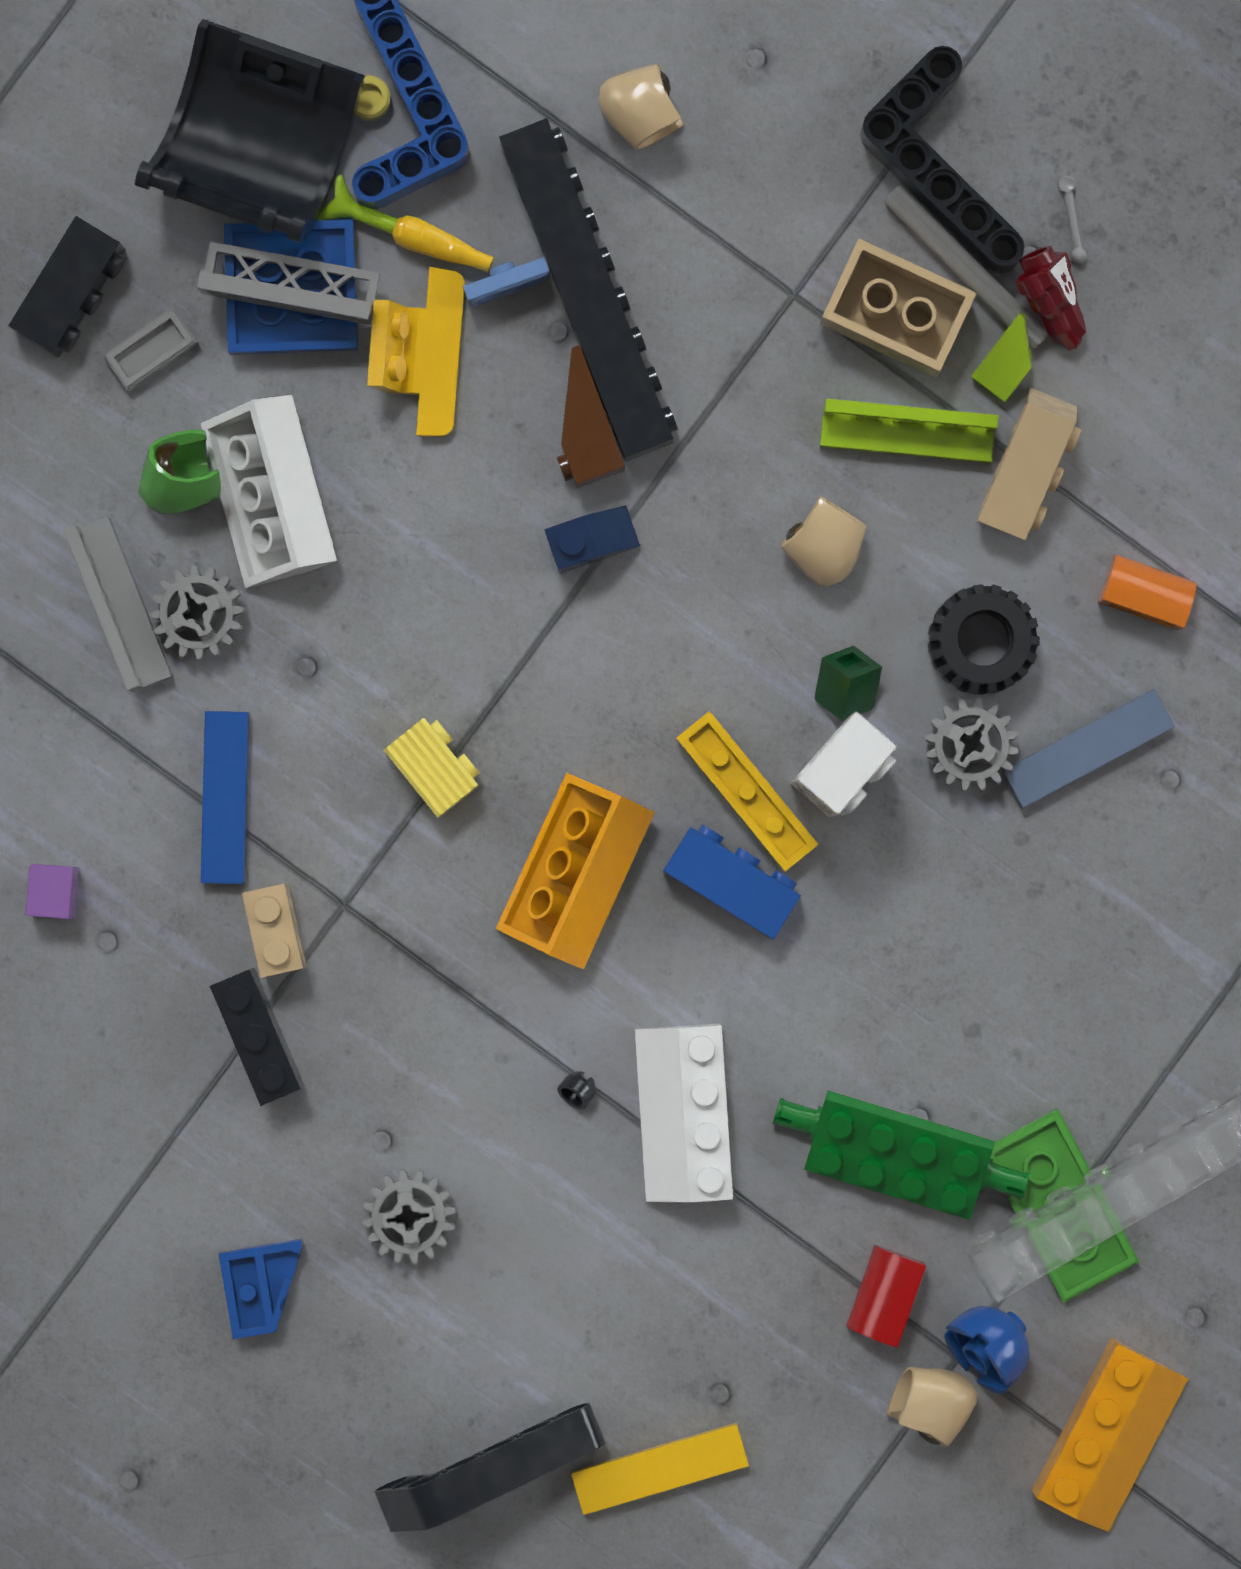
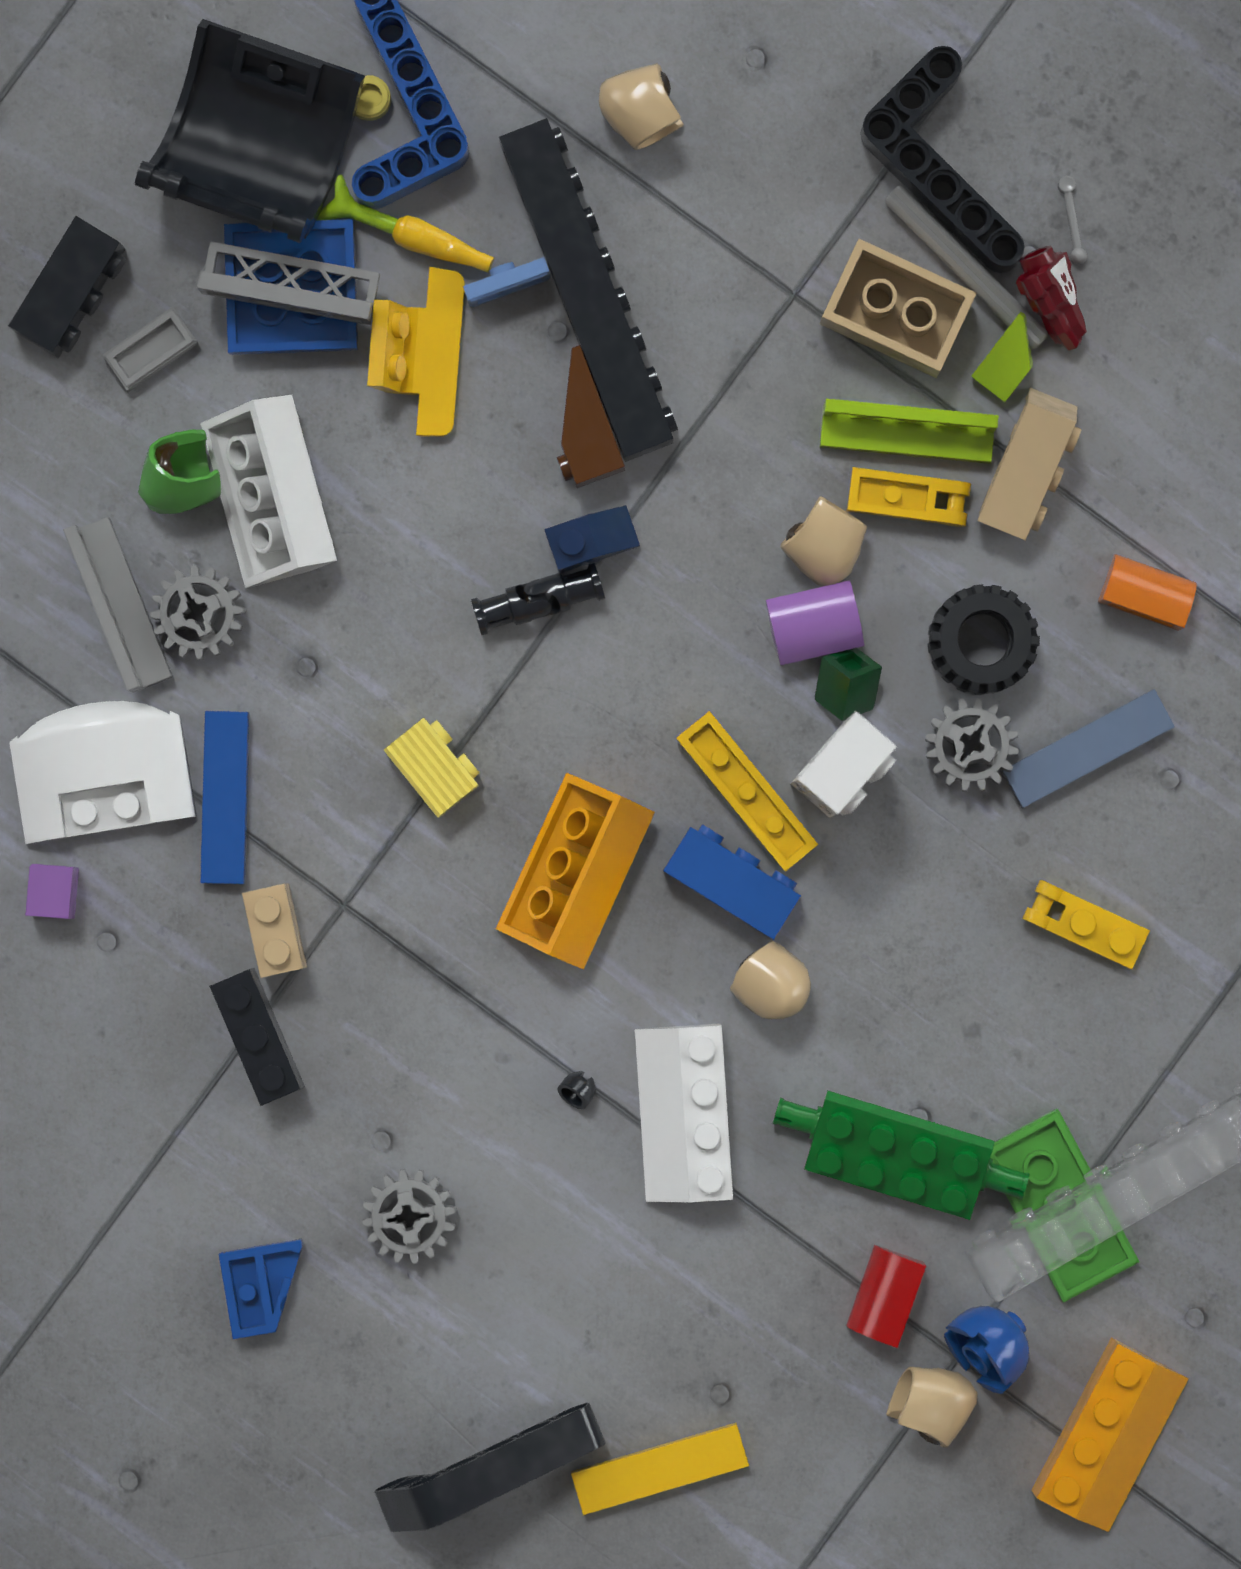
(101, 770): none -> white slope
(514, 603): none -> black piece
(772, 982): none -> tan piece
(815, 622): none -> medium lavender brick
(907, 496): none -> yellow plate
(1087, 925): none -> yellow plate

